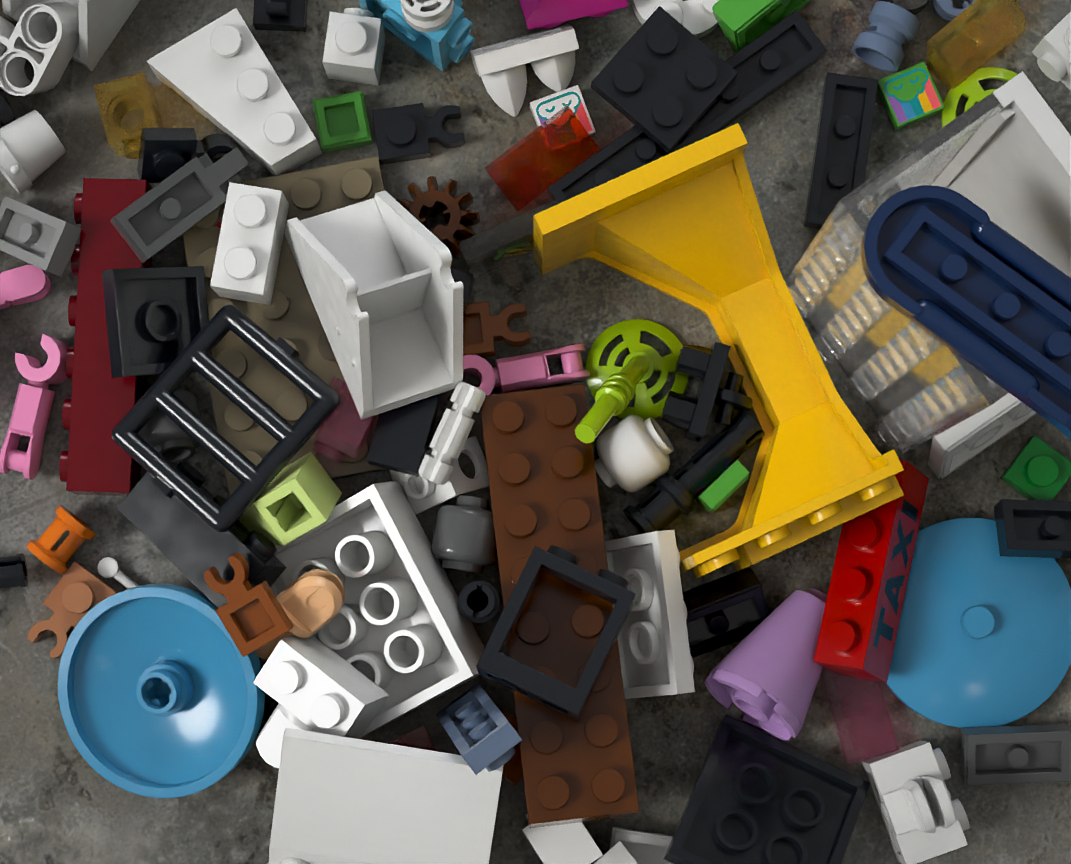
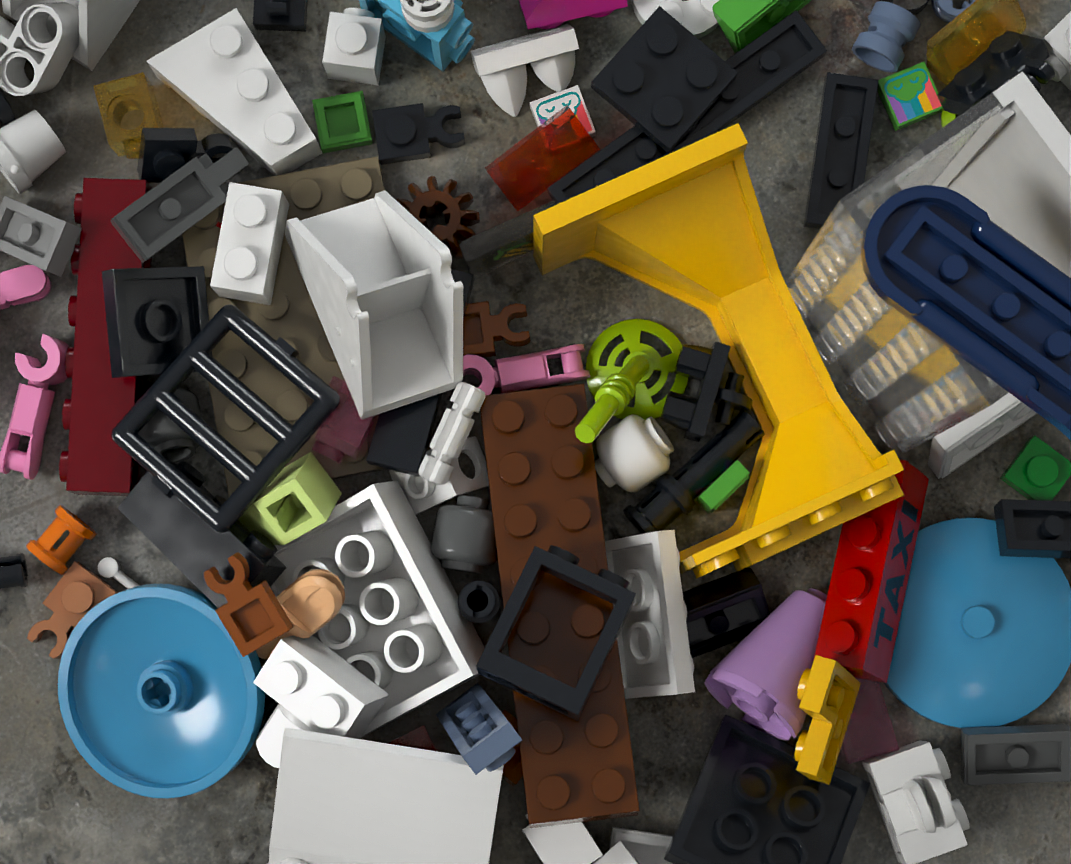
(829, 698): none -> yellow plate
(996, 66): none -> black hinge

